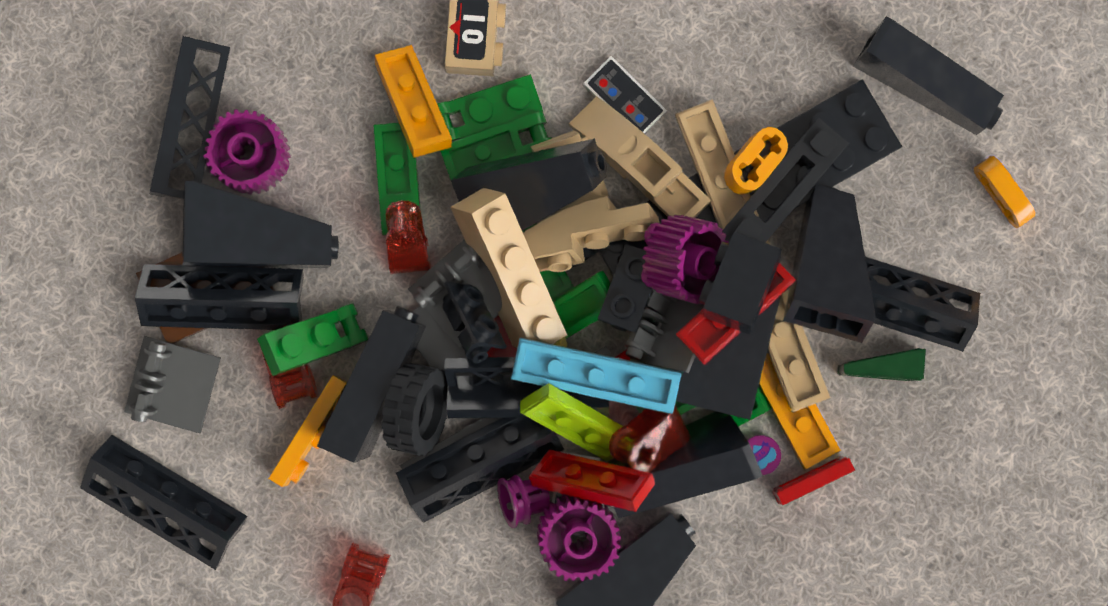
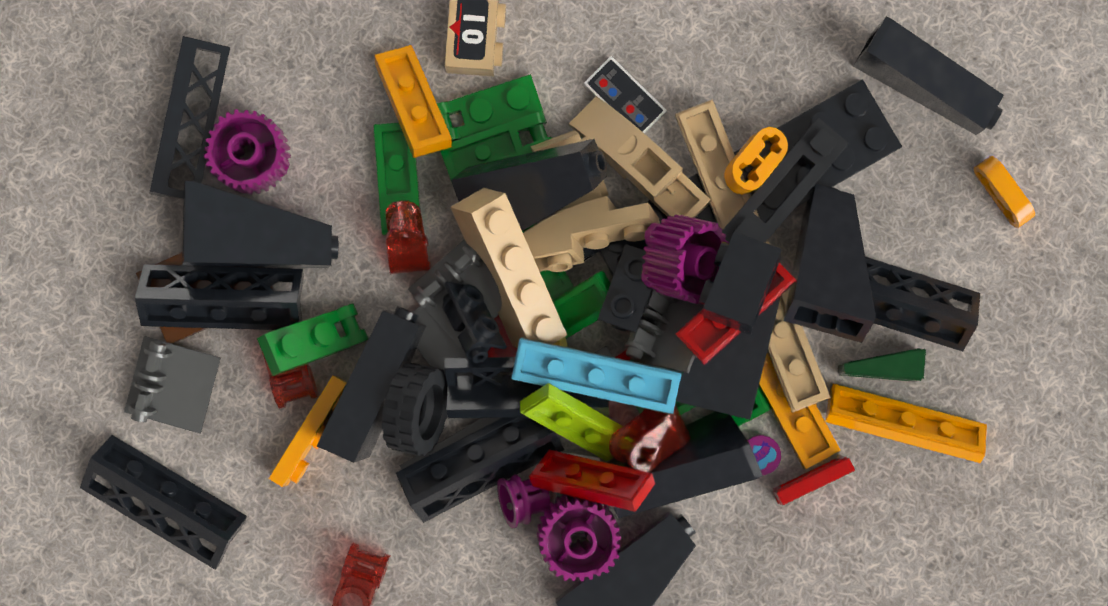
(906, 423): none -> light orange tile

